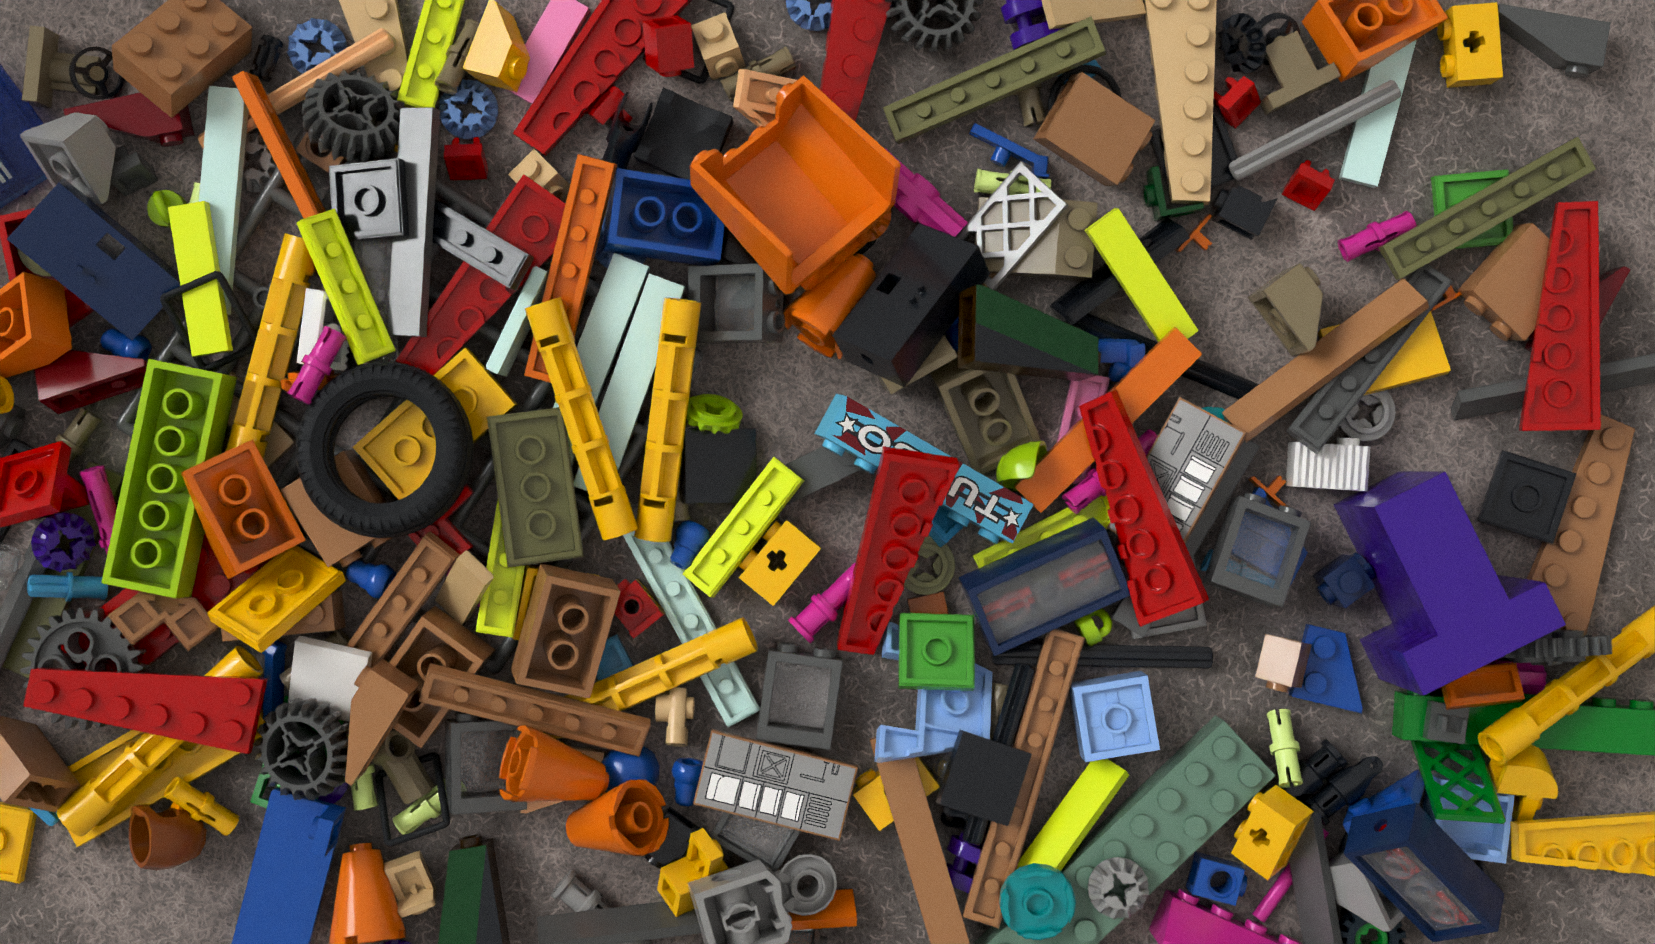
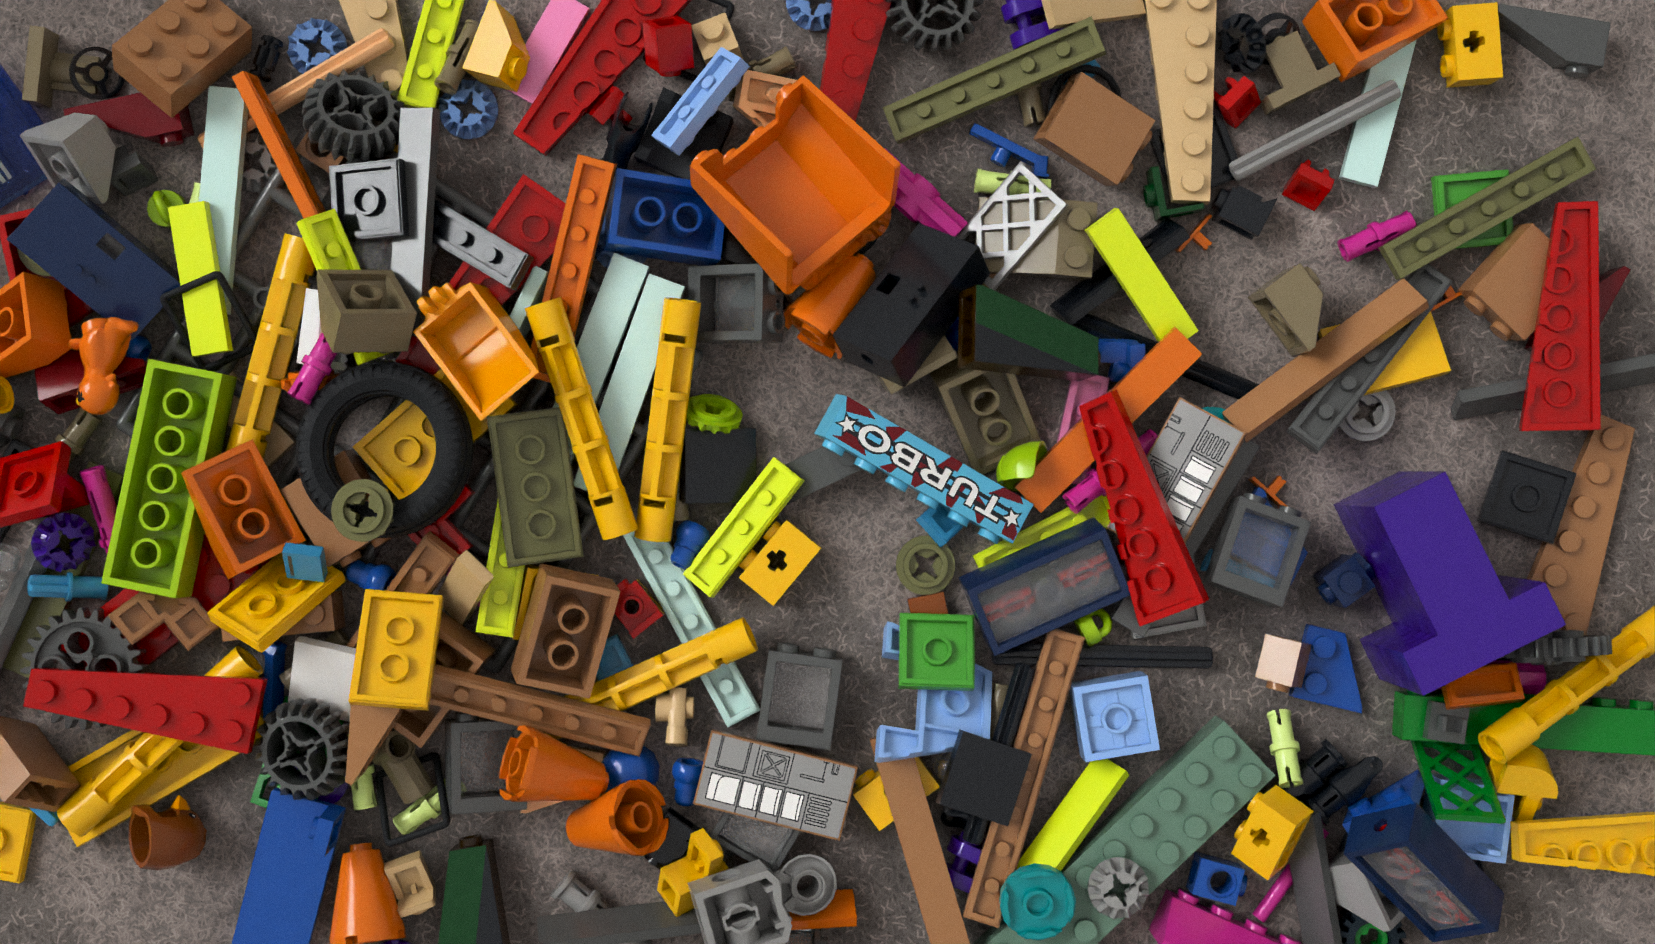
(101, 352): none -> orange animal
(201, 806): yellow pin -> none
(304, 562): none -> dark azure tile
(347, 520): none -> olive gear
(364, 311): none -> dark tan slope
(396, 650): none -> yellow tile
(465, 160): red tile -> none
(475, 345): none -> light orange piece
(542, 173): tan bracket -> none
(700, 101): none -> light blue plate
(823, 607): dark pink pin -> none
(898, 519): red wing -> none
(1333, 467): white brick -> none

